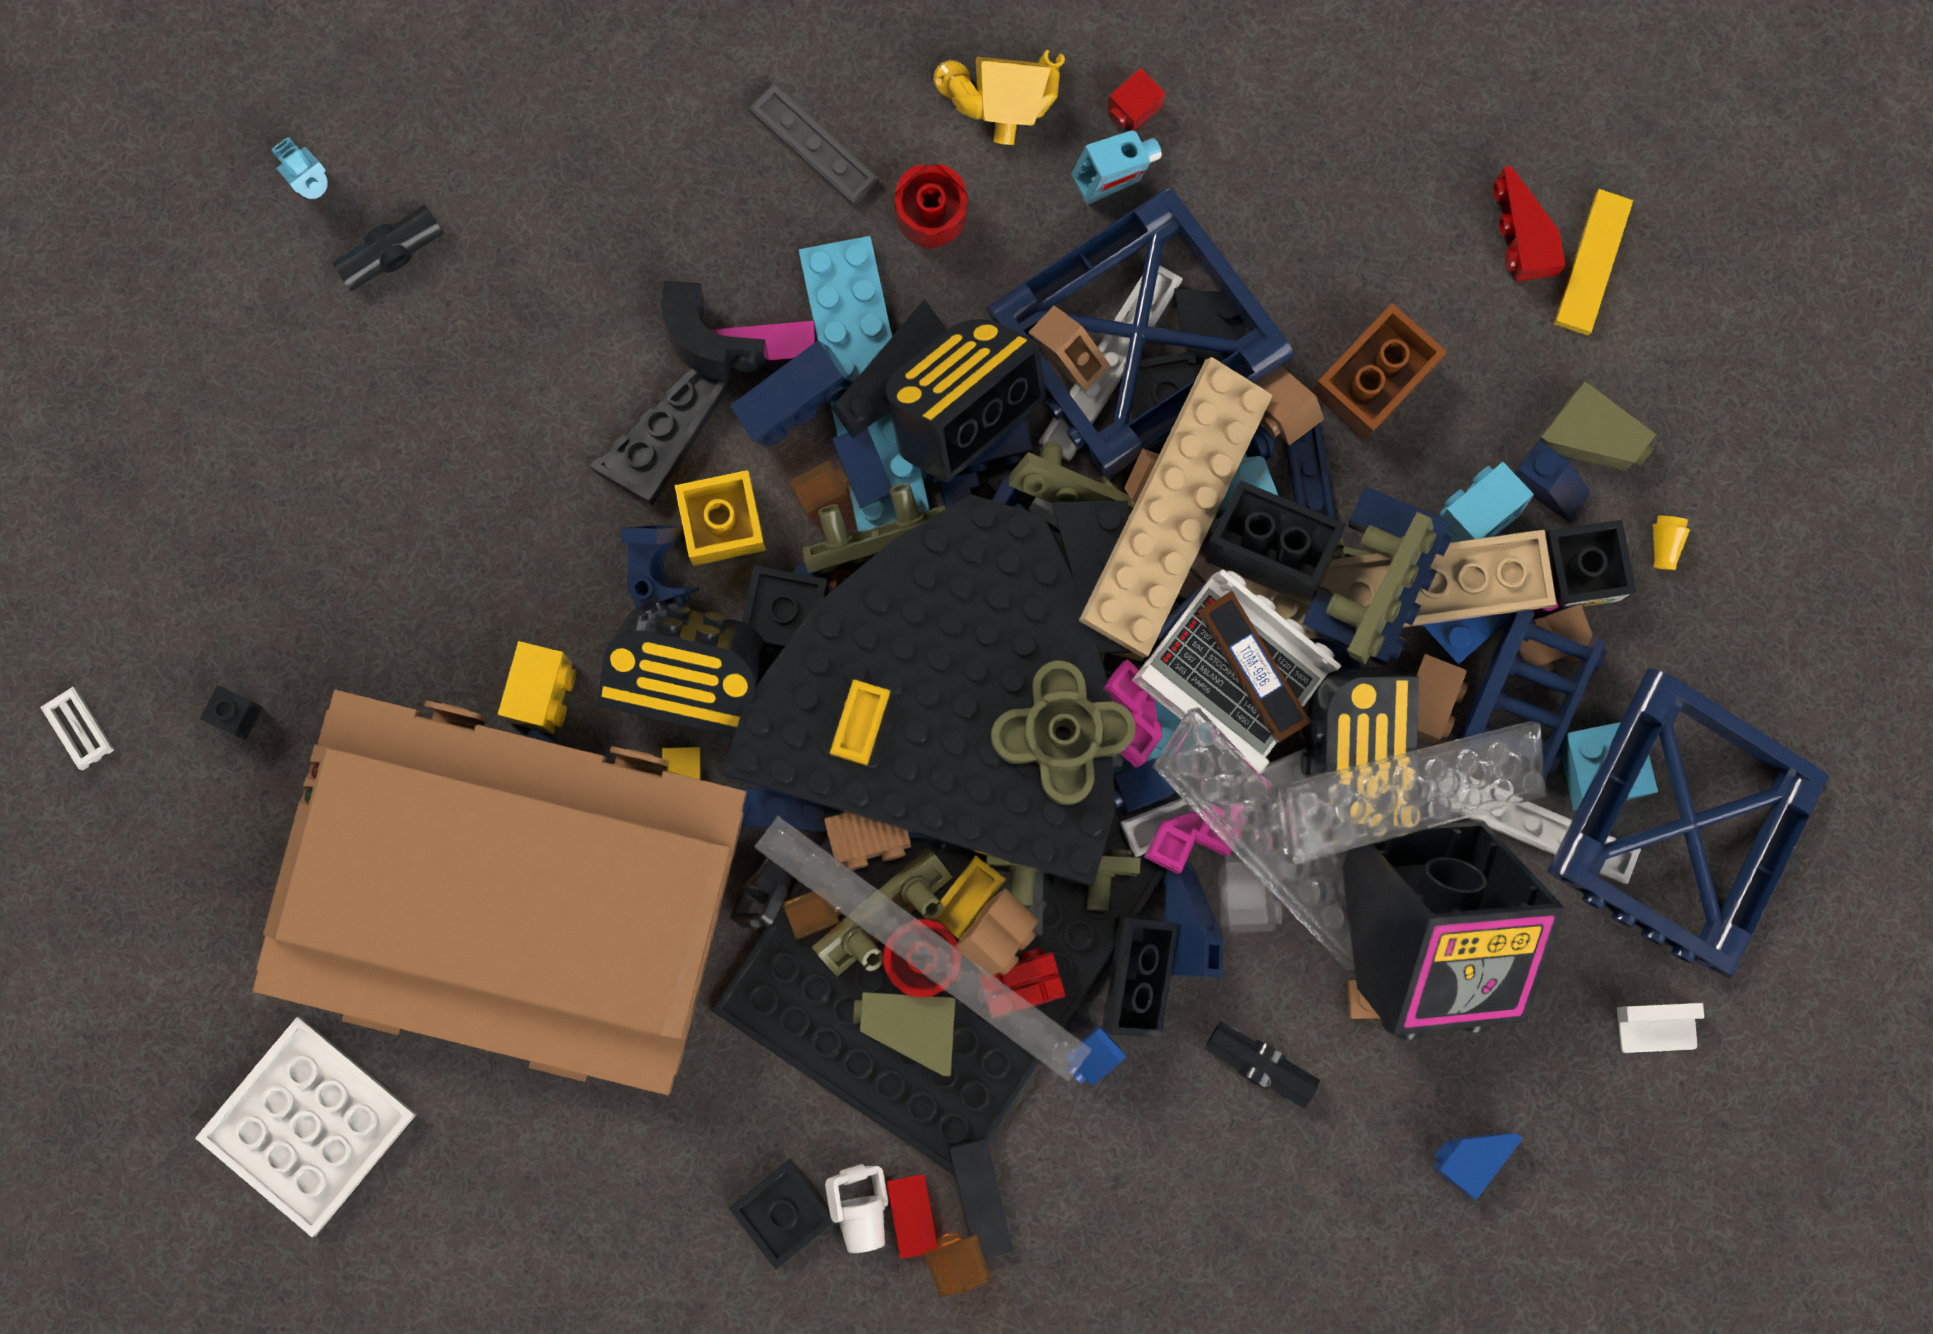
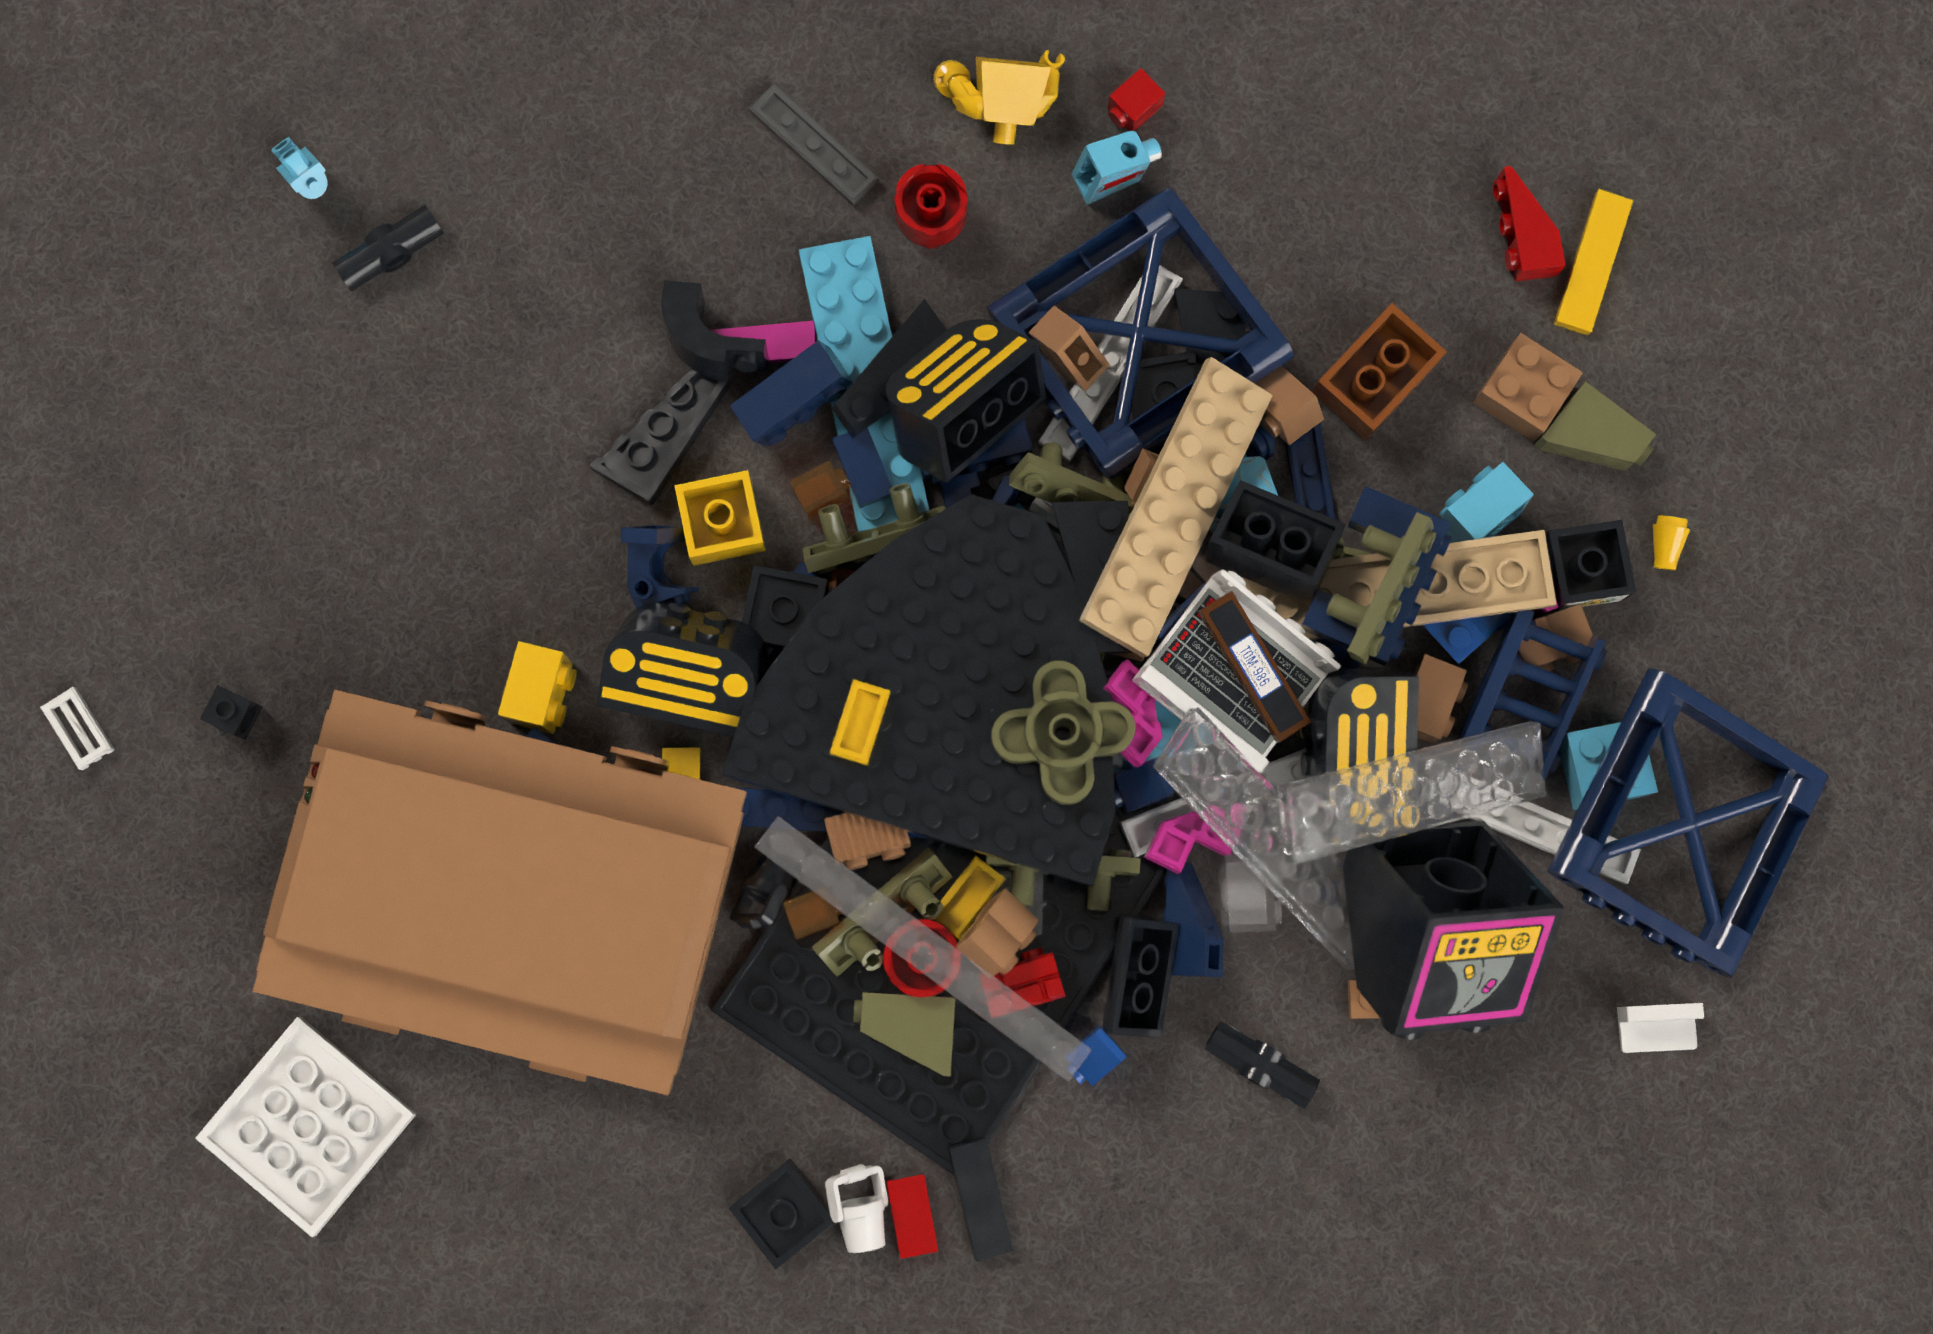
(957, 1264): clear orange brick -> none
(1474, 1160): blue slope -> none
(1527, 387): none -> medium nougat brick
(1552, 480): dark blue slope -> none

